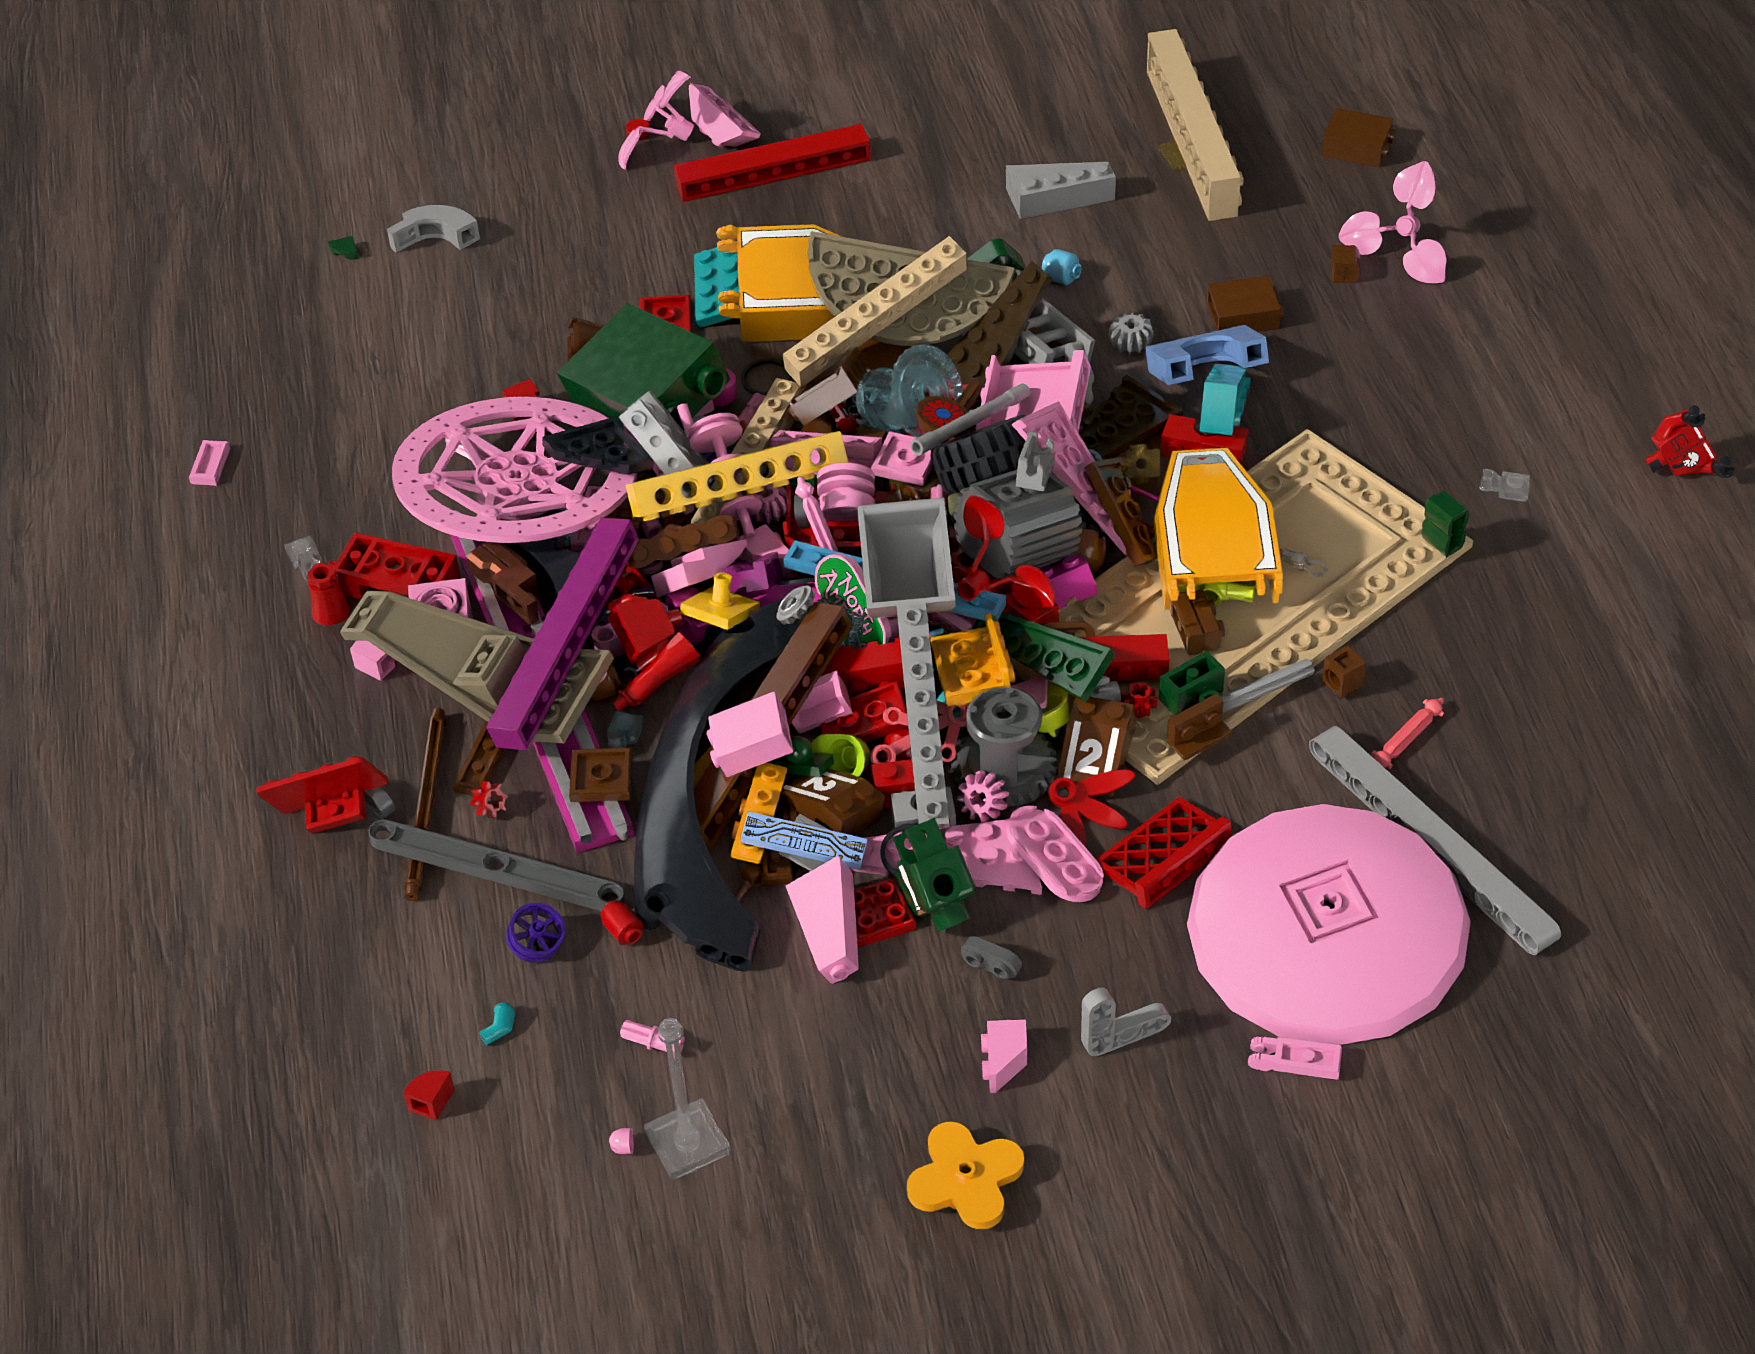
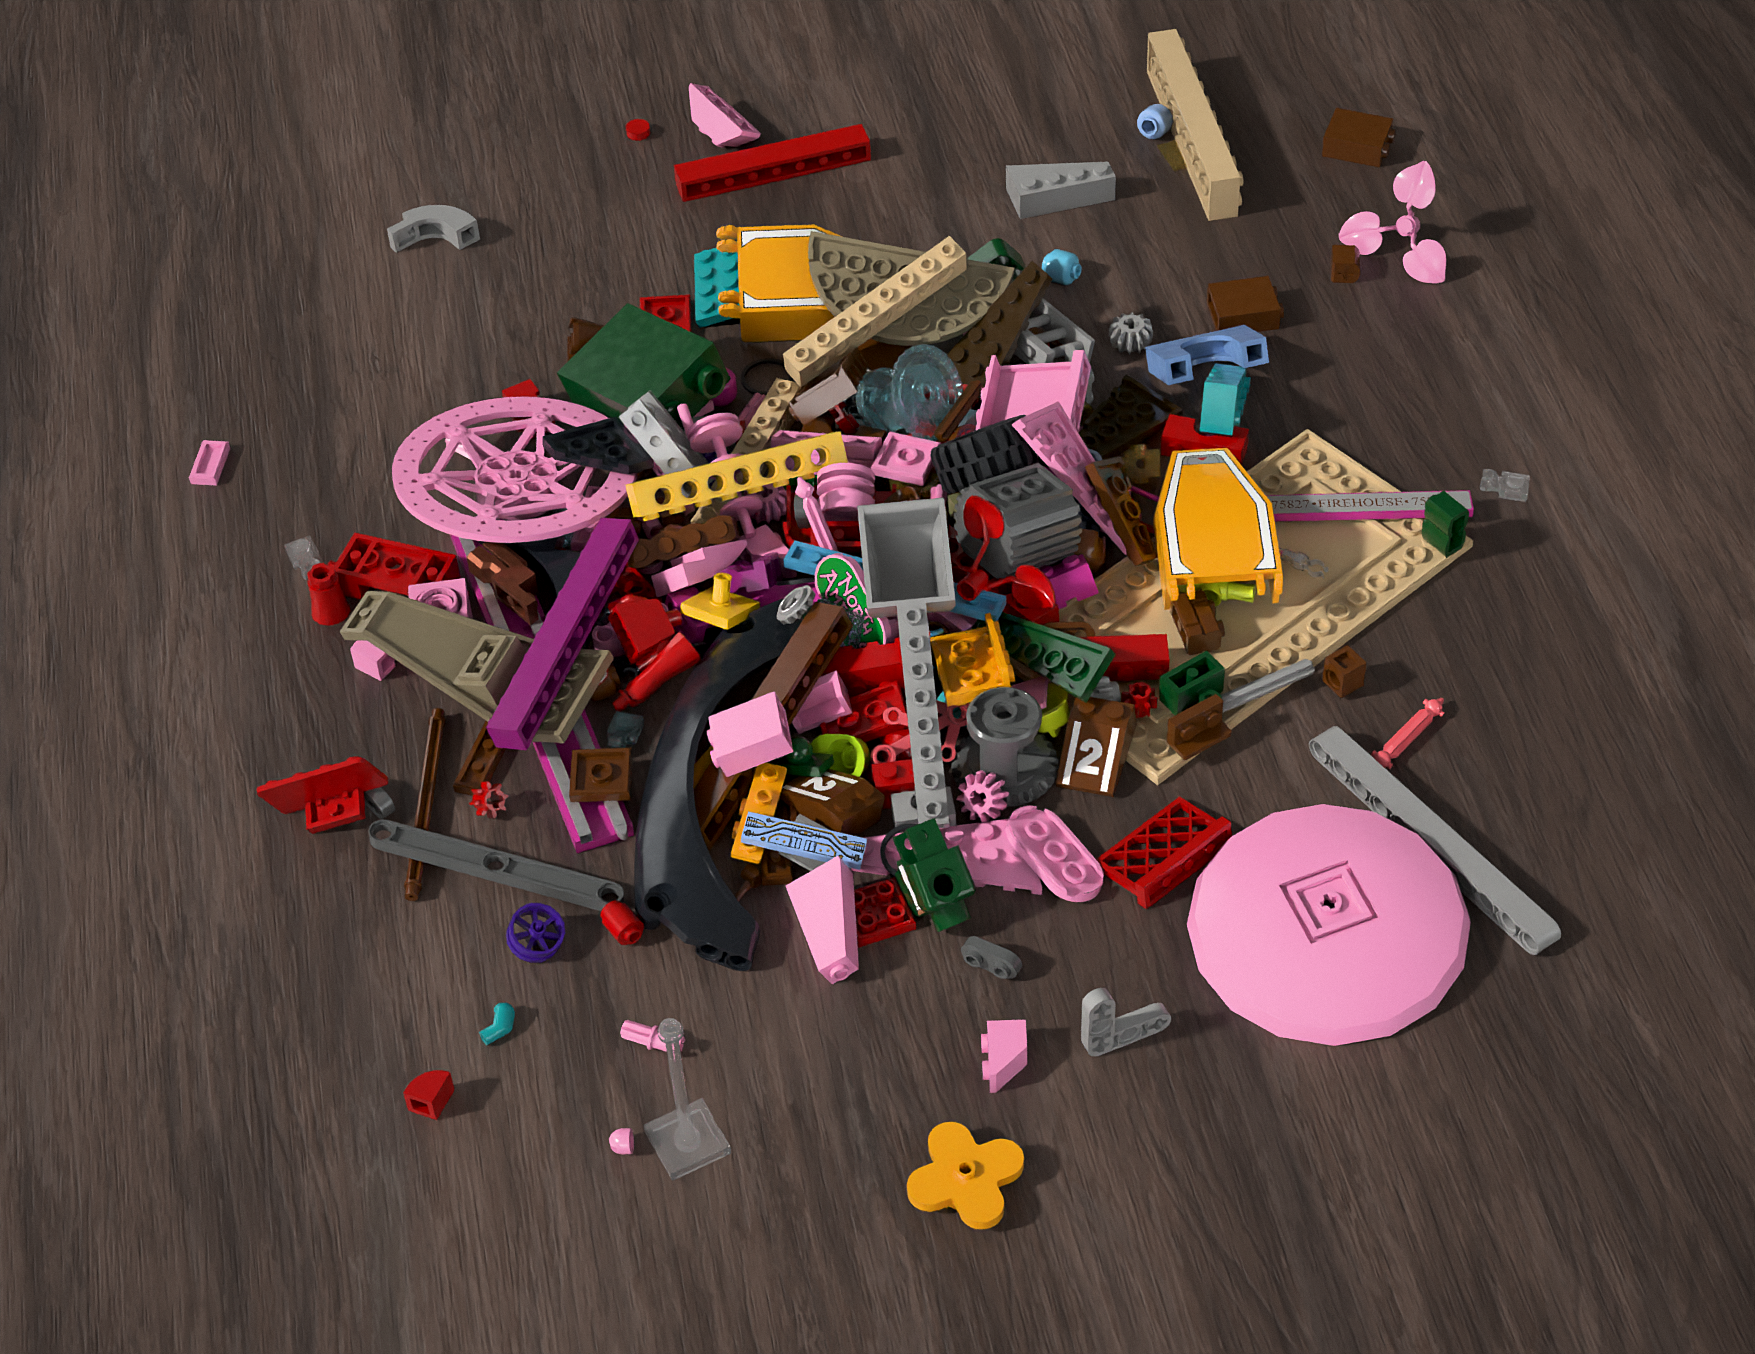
(344, 247): dark green tile -> none
(636, 591): sticker -> none
(676, 124): bright pink plant -> none
(932, 439): light grey piece -> none
(938, 411): tile -> none
(1035, 464): light grey hinge -> none
(1079, 800): red plant -> none
(1154, 121): none -> light blue head
(1296, 1057): bright pink hinge -> none
(1358, 505): none -> light grey tile
(1685, 447): red torso -> none

